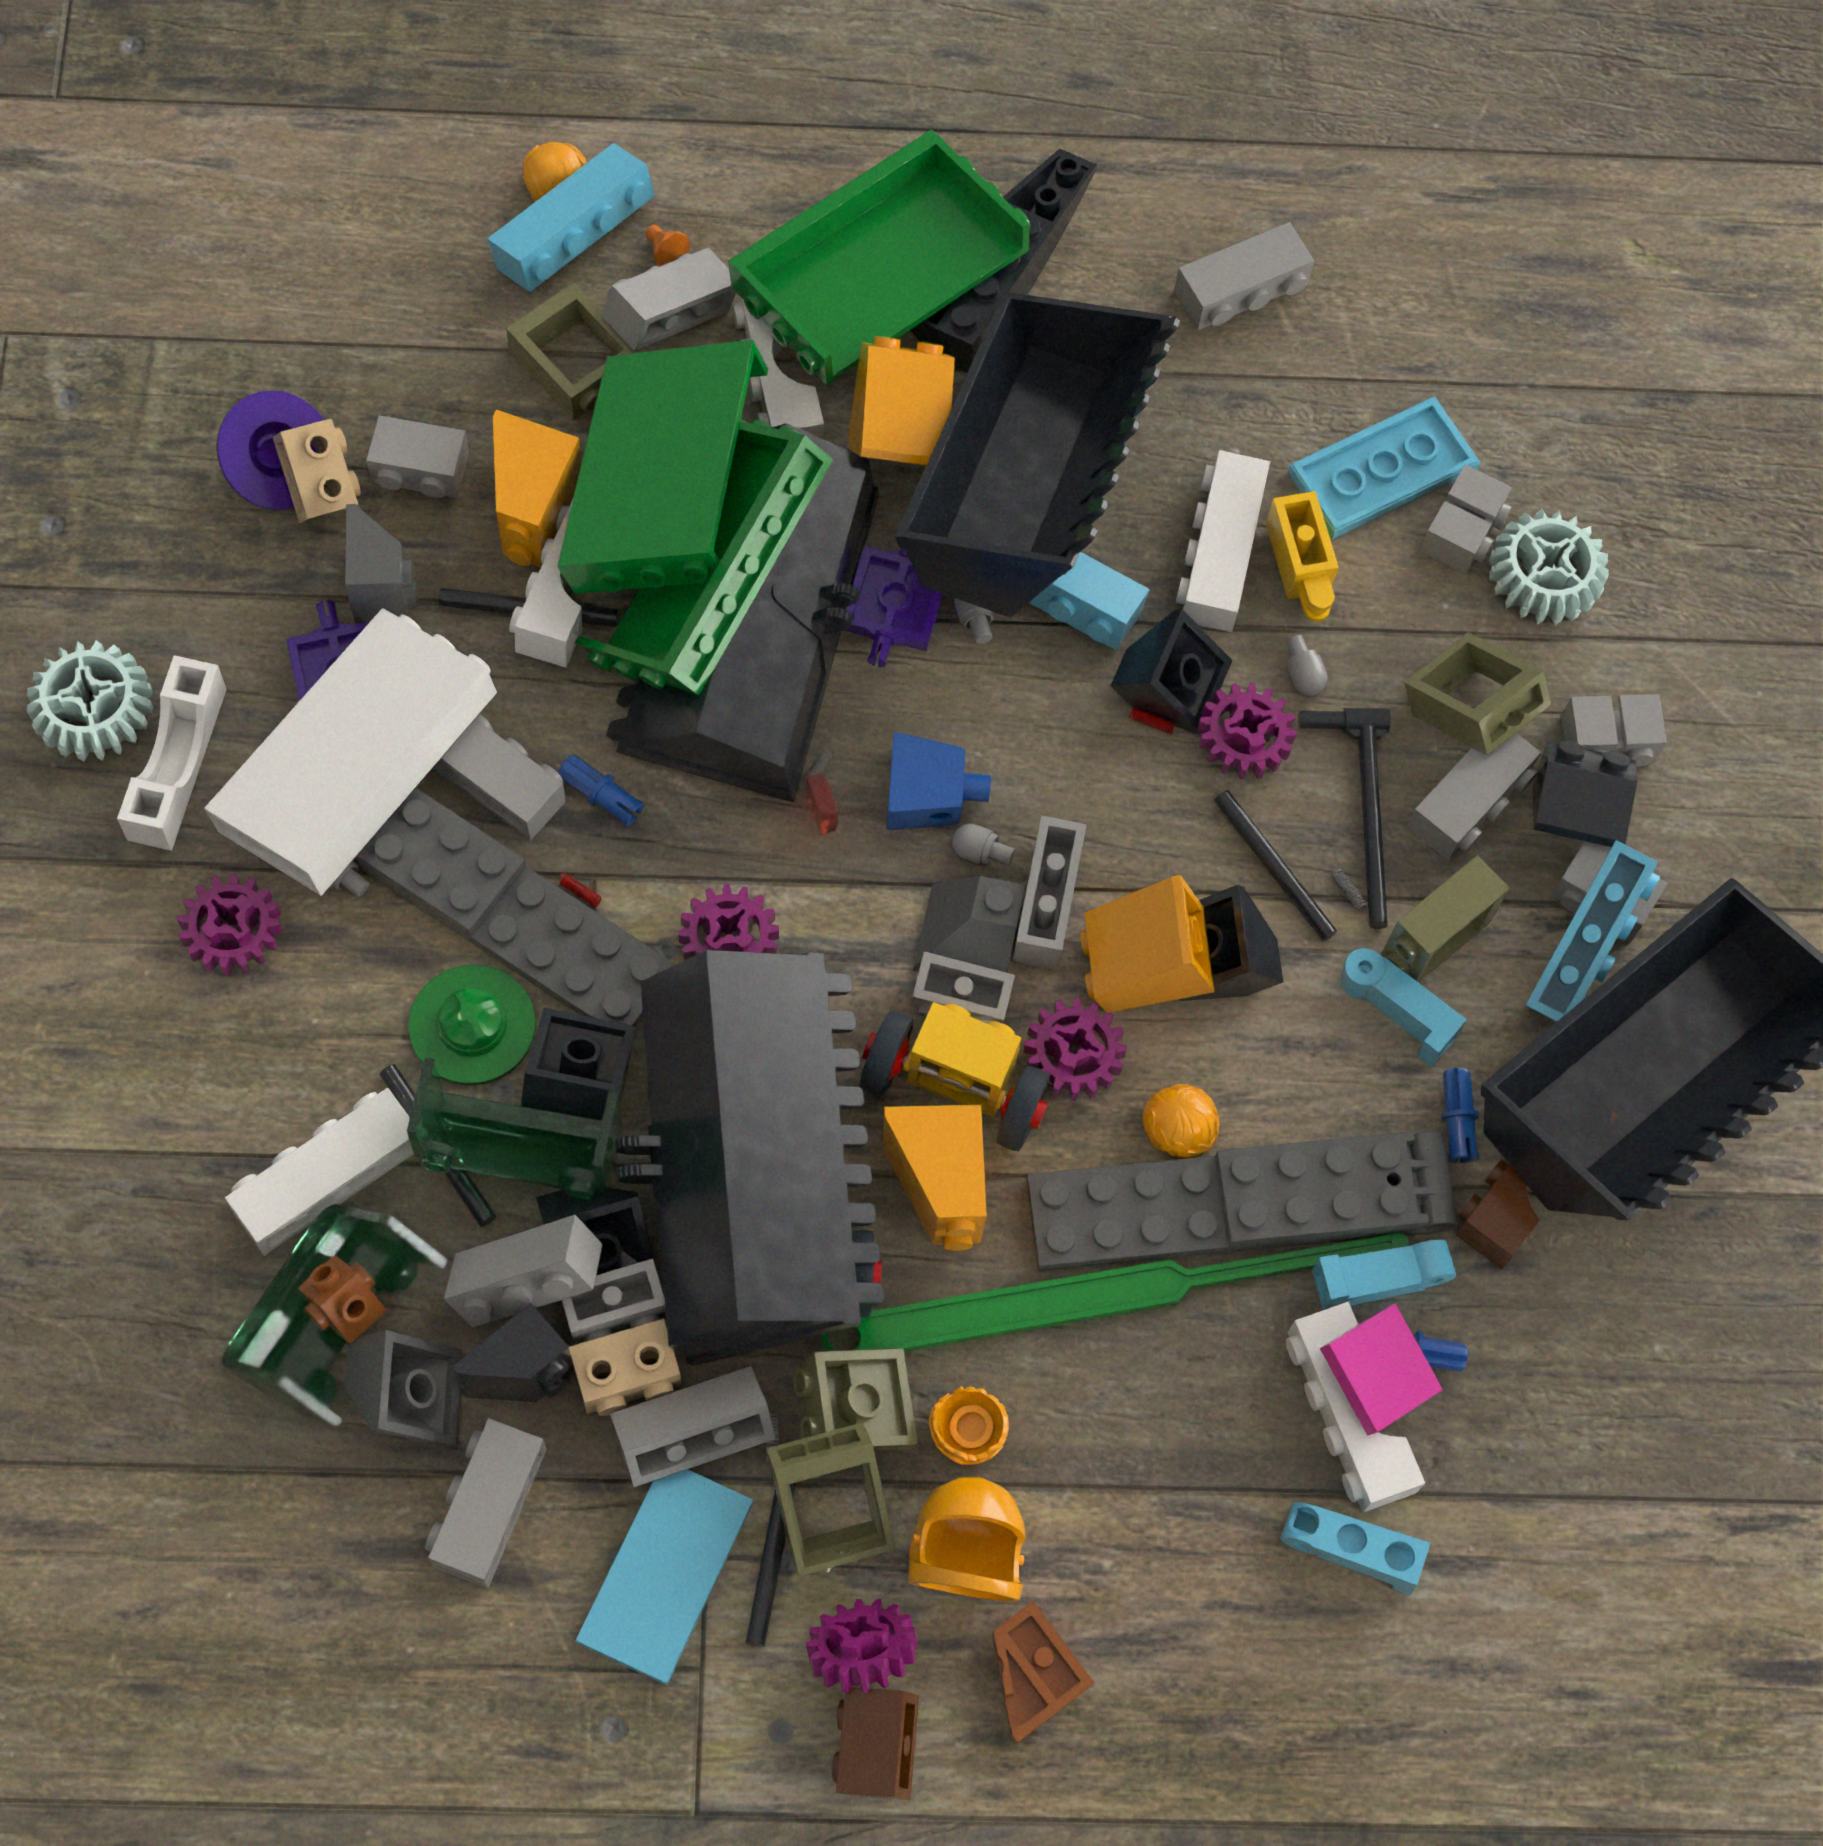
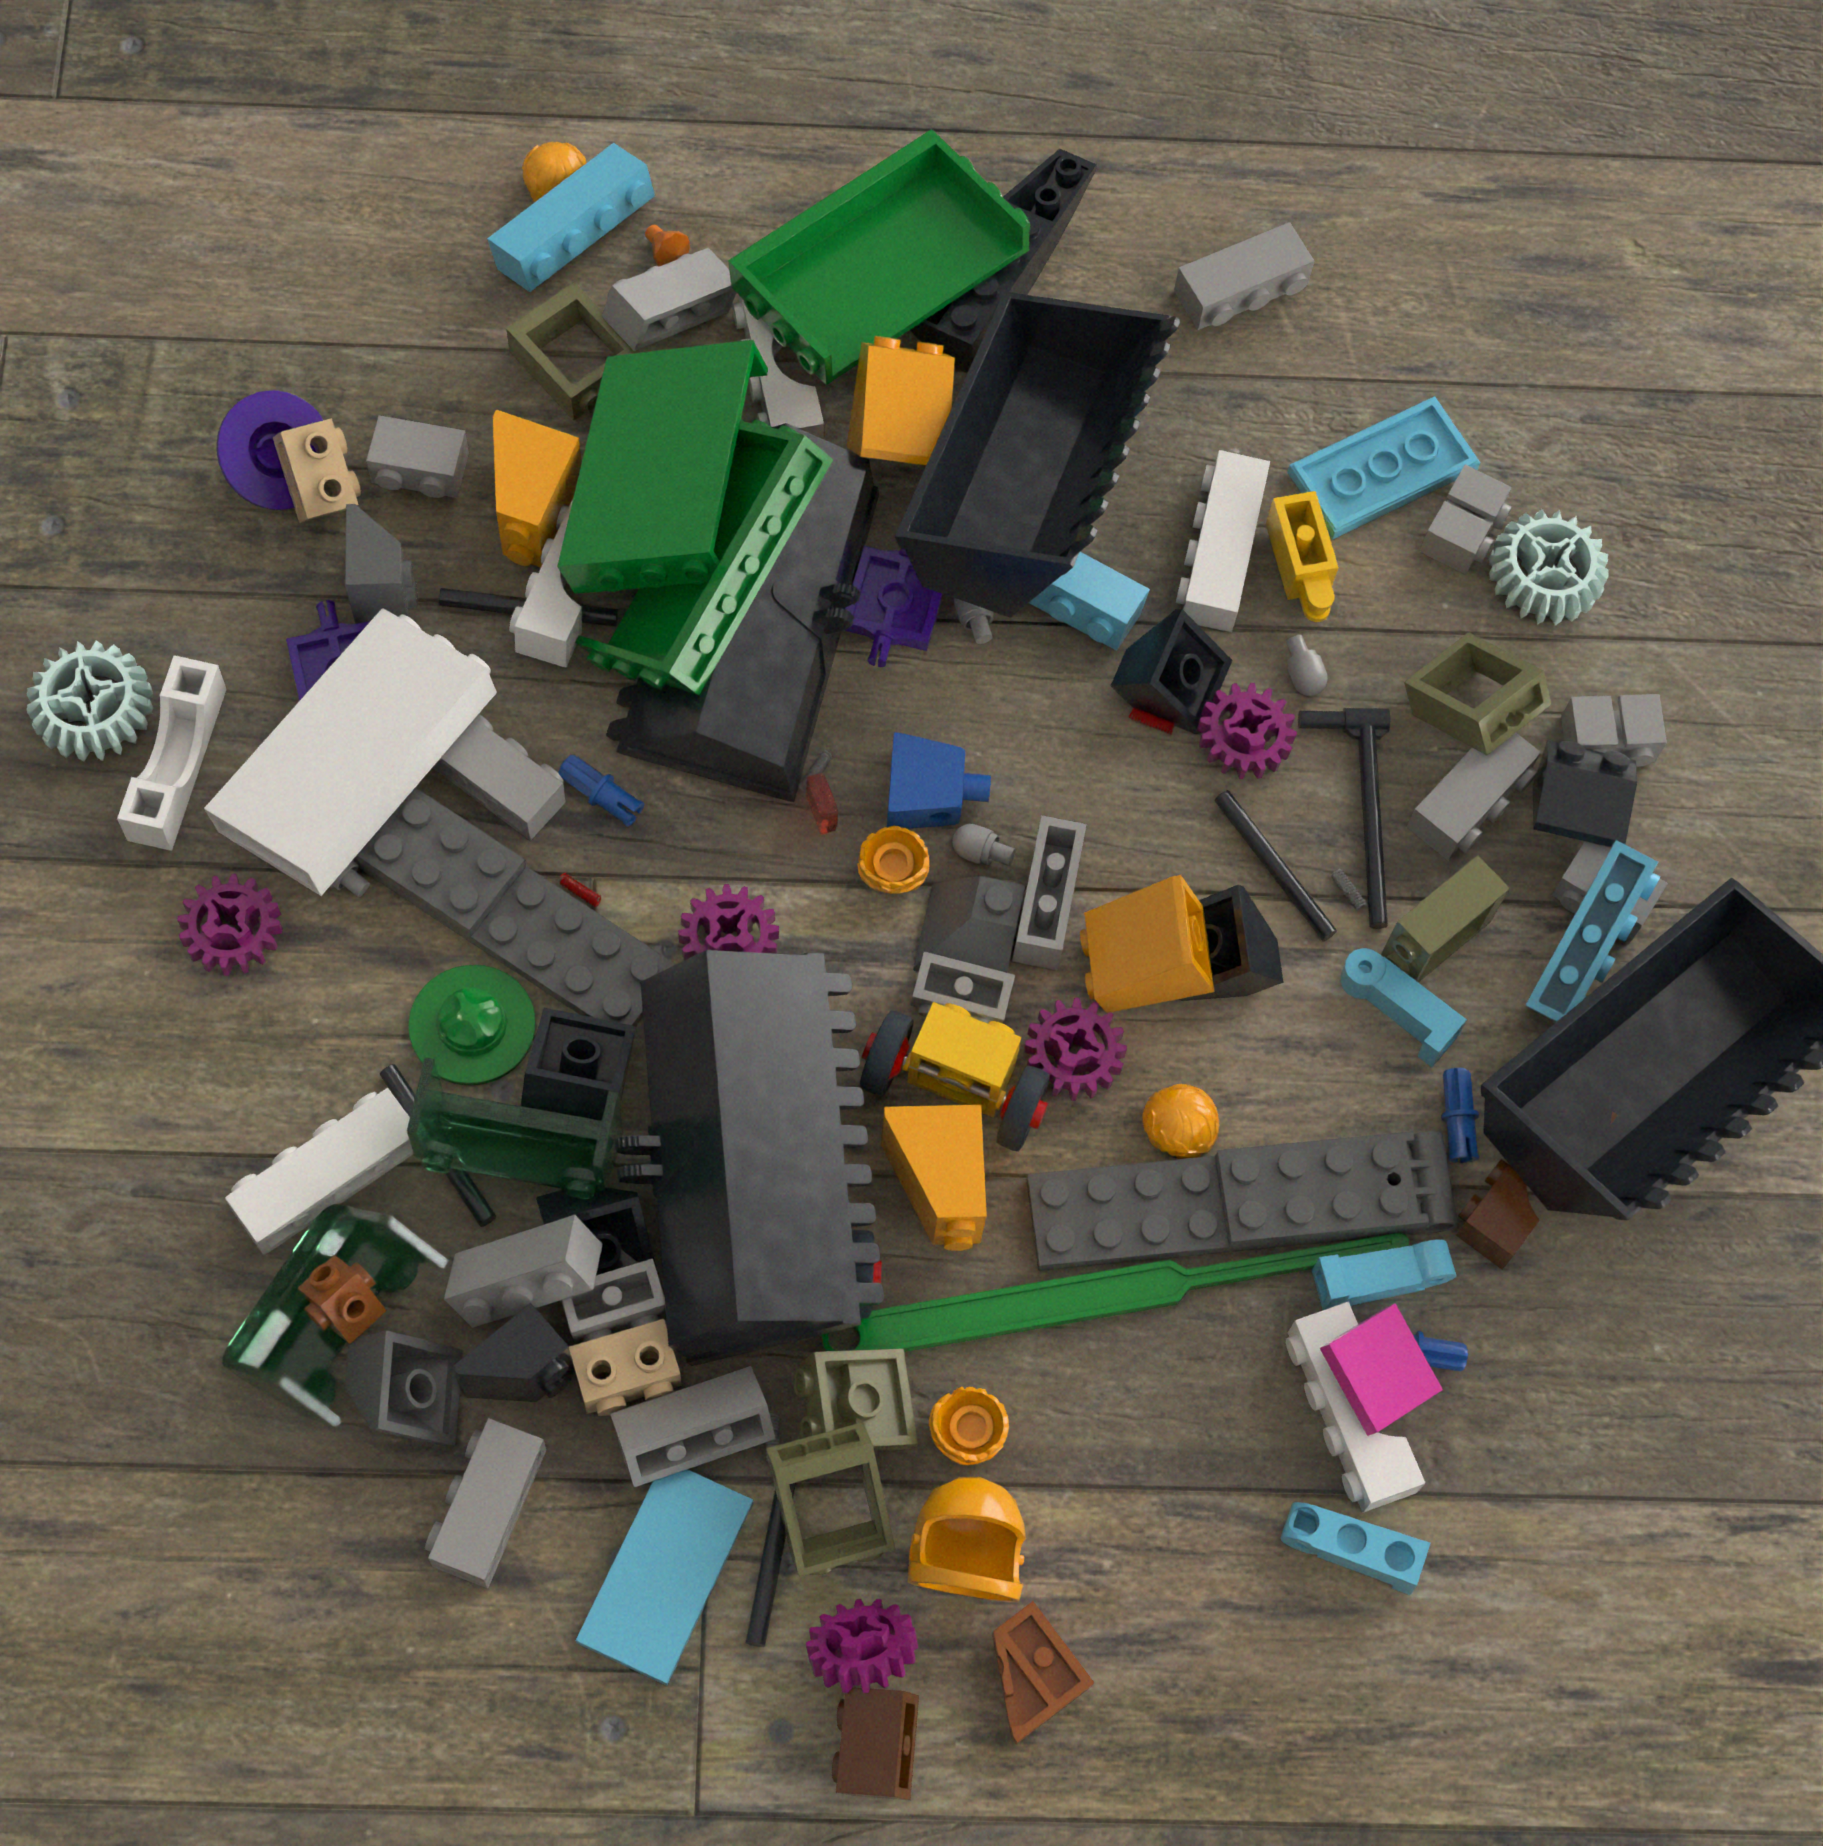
(893, 860): none -> light orange hair

